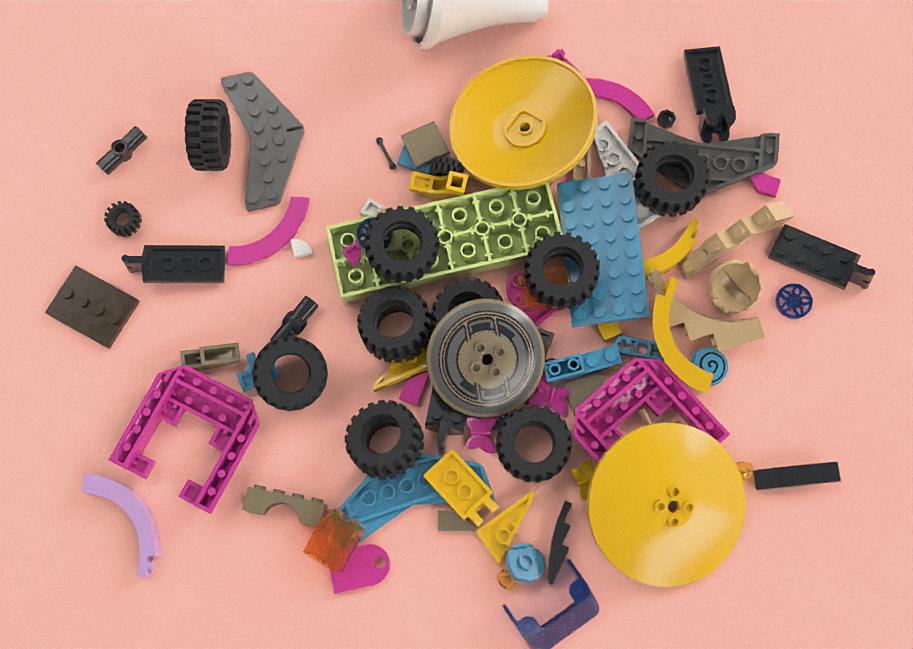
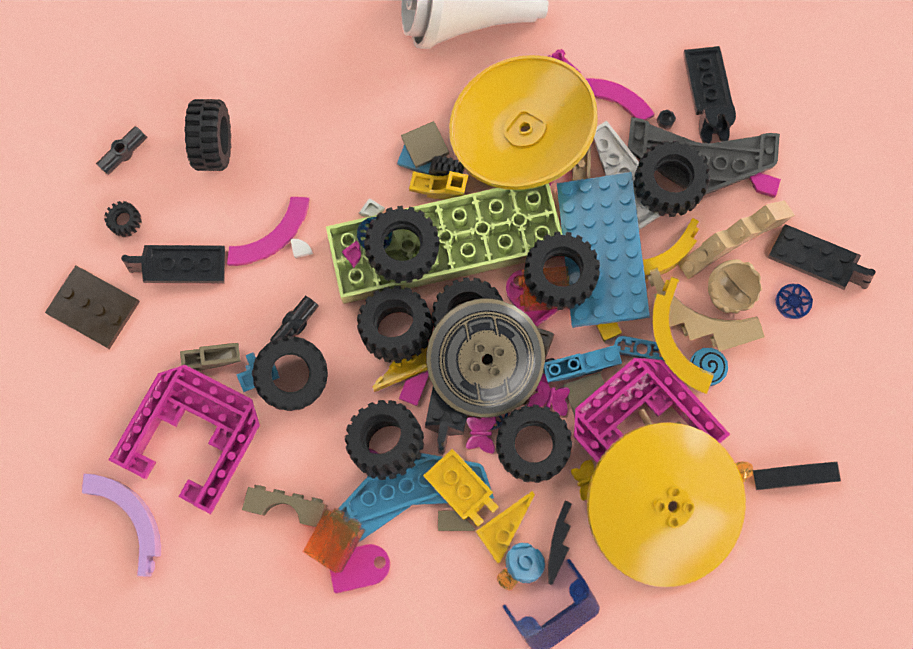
(272, 145): dark grey wing -> none
(379, 140): black hinge -> none

